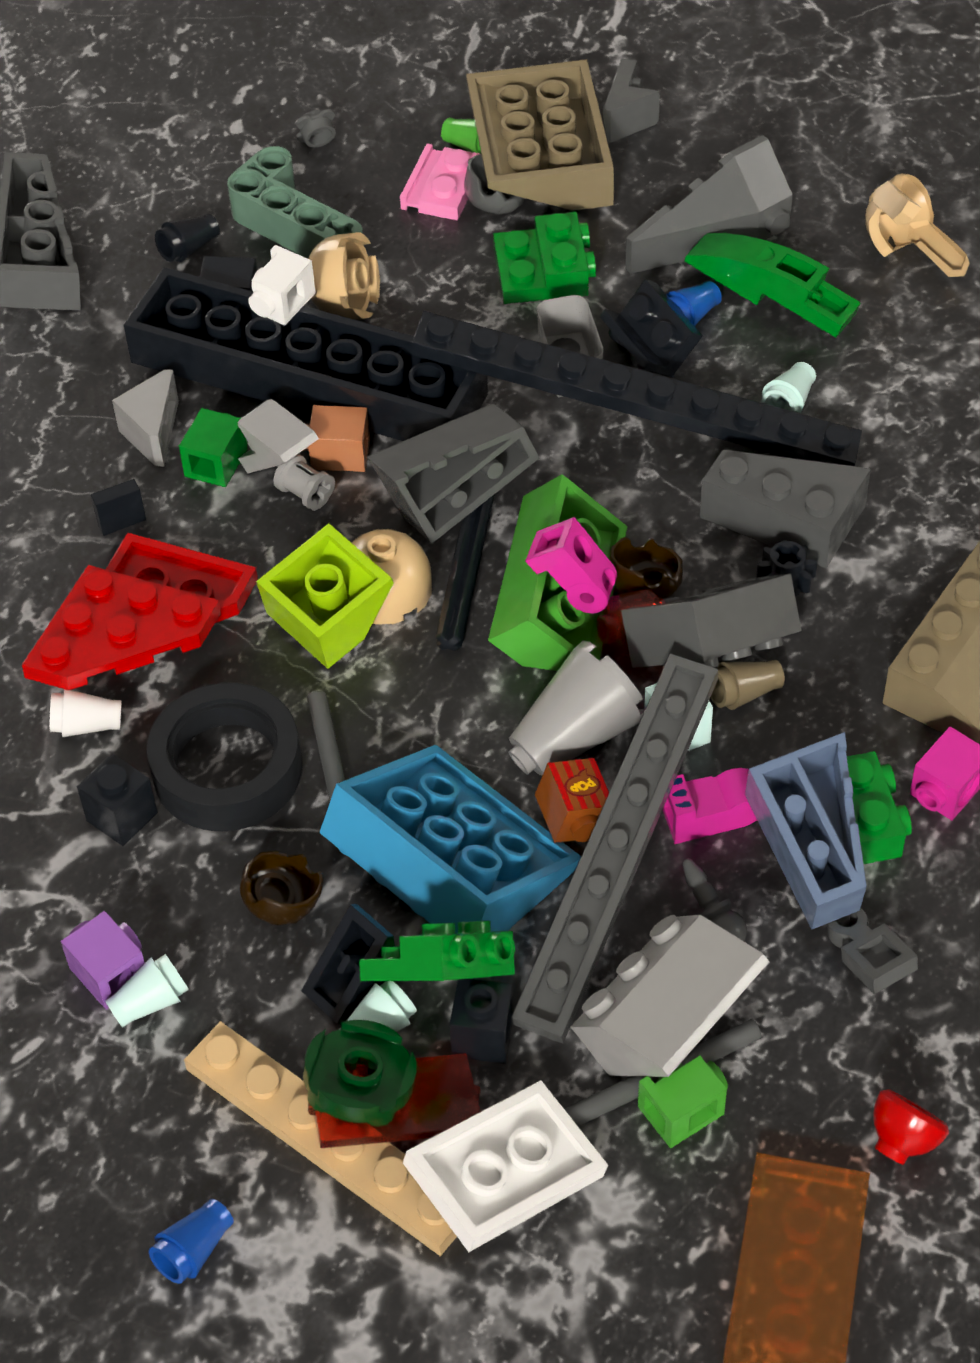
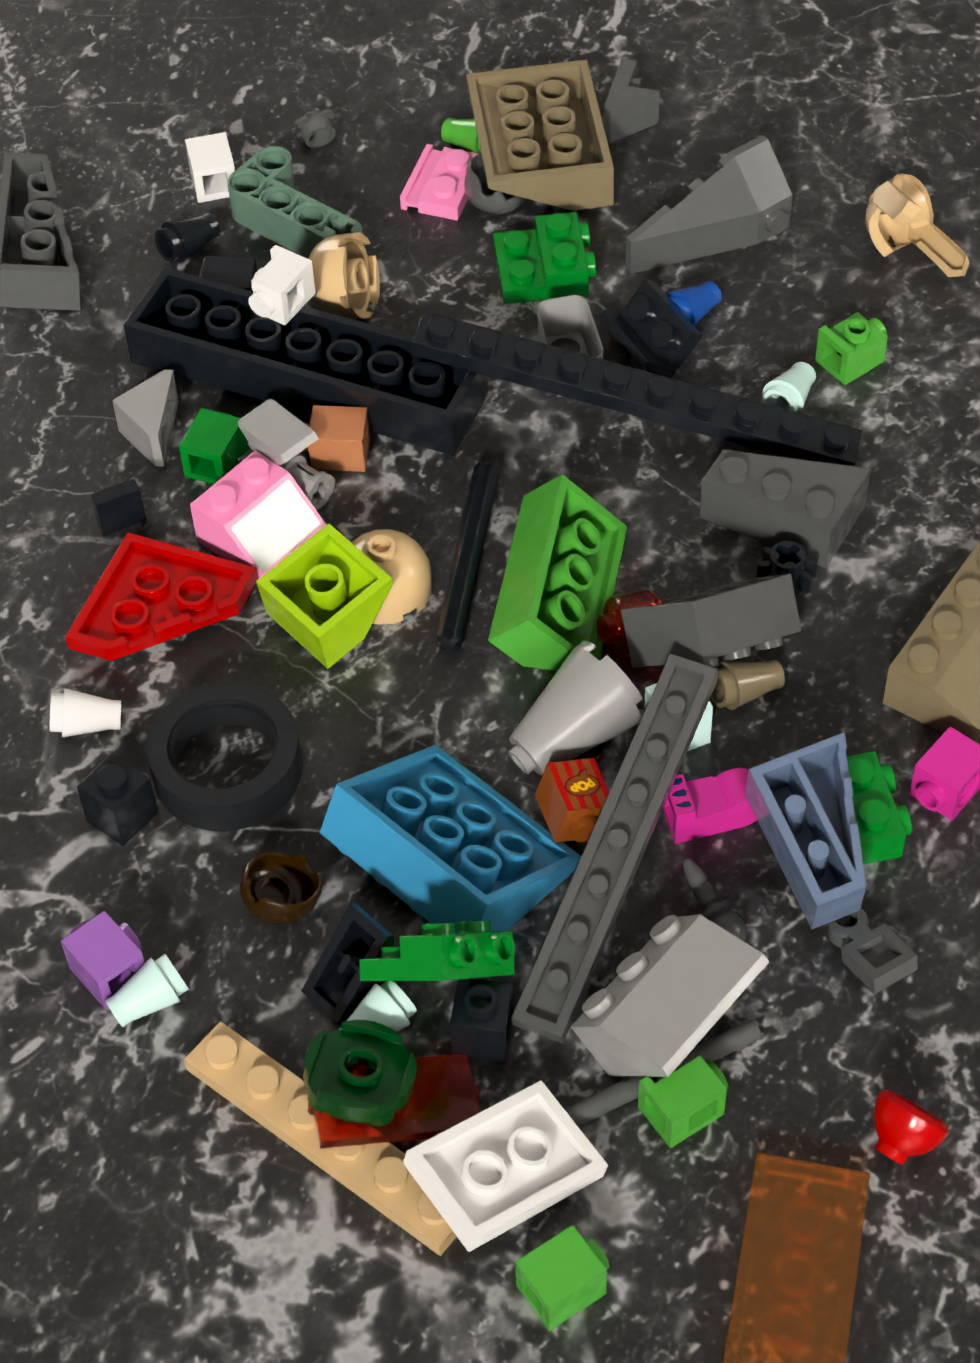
(117, 626): red plate -> none
(188, 1243): blue cone -> none
(210, 166): none -> white brick
(255, 515): none -> slope
(326, 740): dark grey bar -> none
(453, 468): dark grey wedge -> none
(562, 1276): none -> bright green brick
(575, 564): dark pink leg -> none
(646, 567): dark brown hair -> none
(764, 268): green slope -> none
(858, 341): none -> bright green brick

